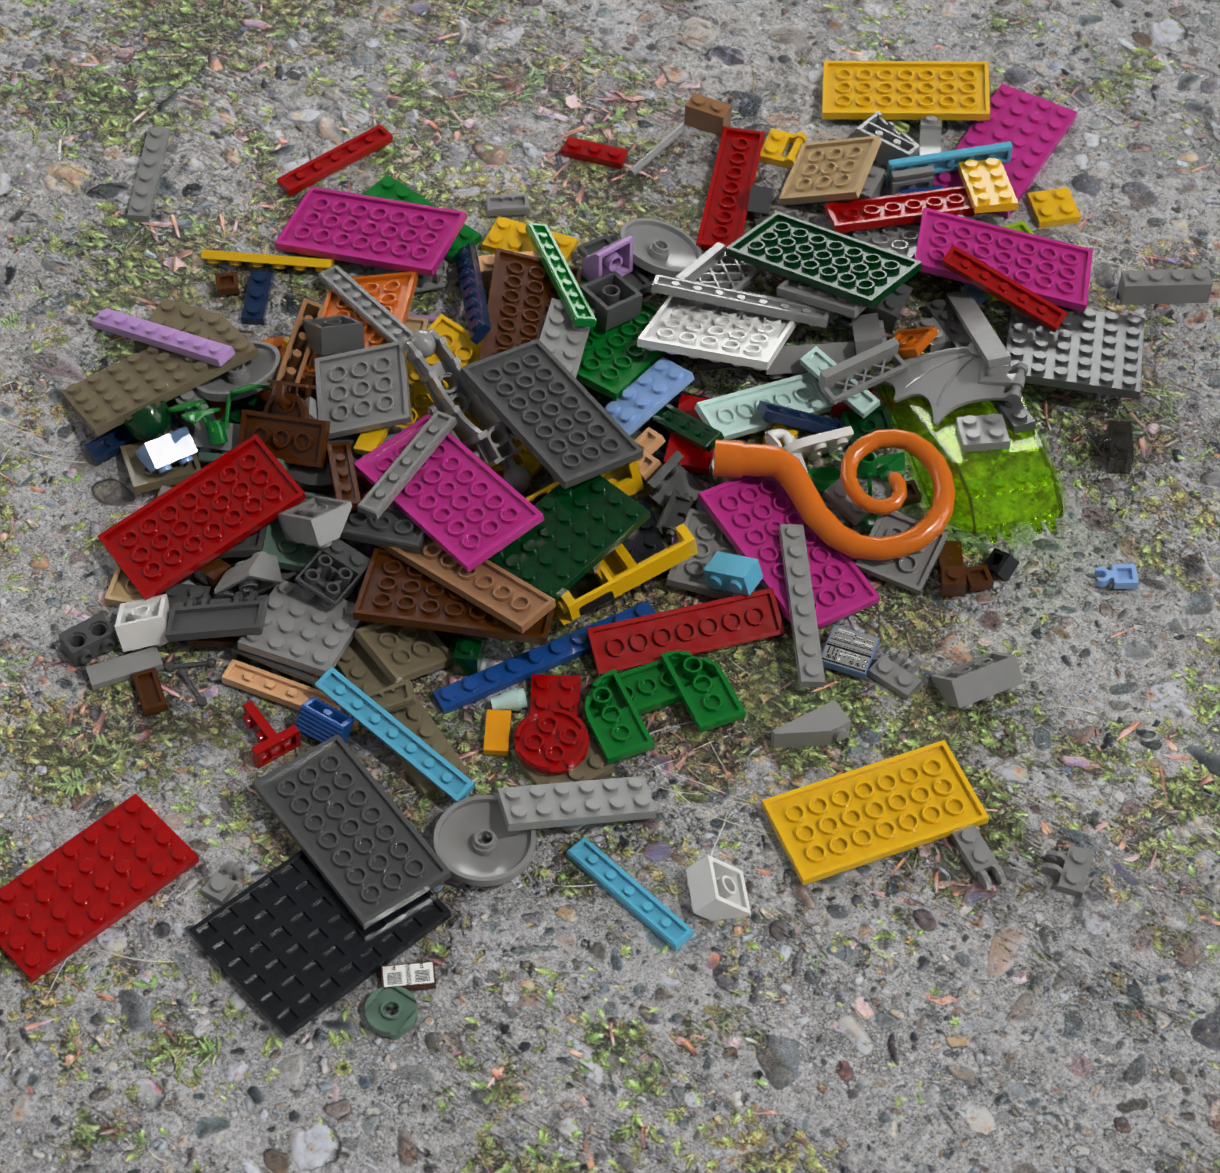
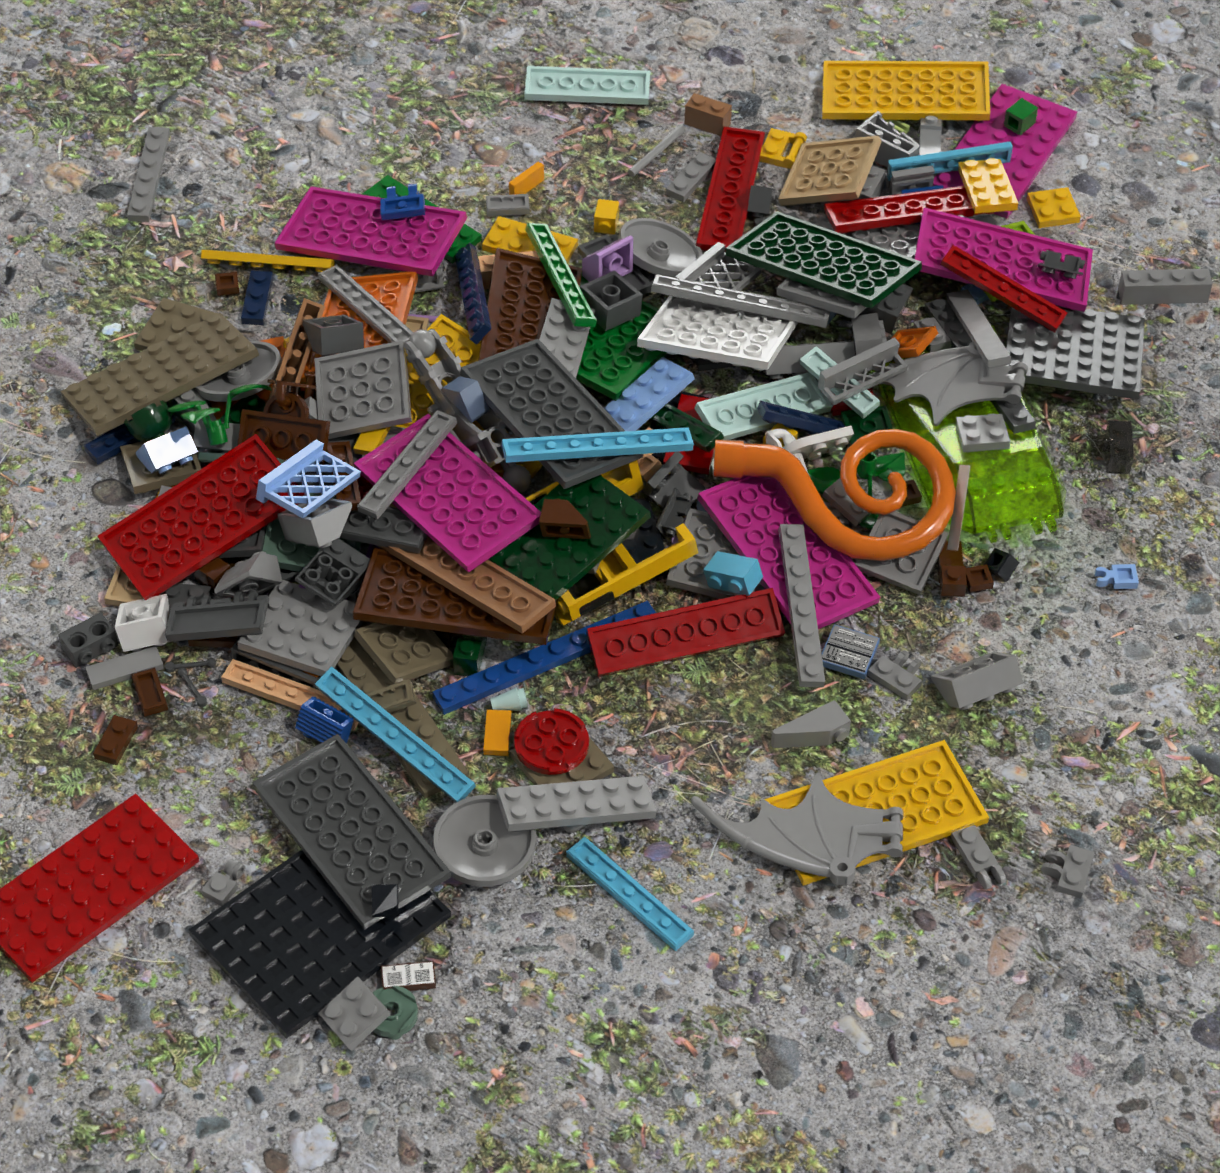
(115, 740): none -> reddish brown plate
(163, 337): lavender plate -> none
(271, 744): red bracket -> none
(294, 471): none -> light blue fence
(334, 160): red plate -> none
(354, 1013): none -> light grey plate
(385, 900): none -> black slope
(403, 206): none -> blue plate
(467, 397): none -> sand blue slope
(527, 180): none -> light orange tile
(555, 692): red plate -> none
(562, 520): none -> reddish brown slope
(587, 85): none -> light aqua plate
(594, 152): red plate -> none
(597, 445): none -> medium azure plate
(606, 216): none -> yellow brick
(620, 699): green plate -> none
(691, 177): none -> light grey plate
(717, 890): white slope -> none
(817, 835): none -> light grey animal
(957, 517): none -> white sticker
(1020, 116): none -> green brick
(1052, 263): none -> dark grey hinge

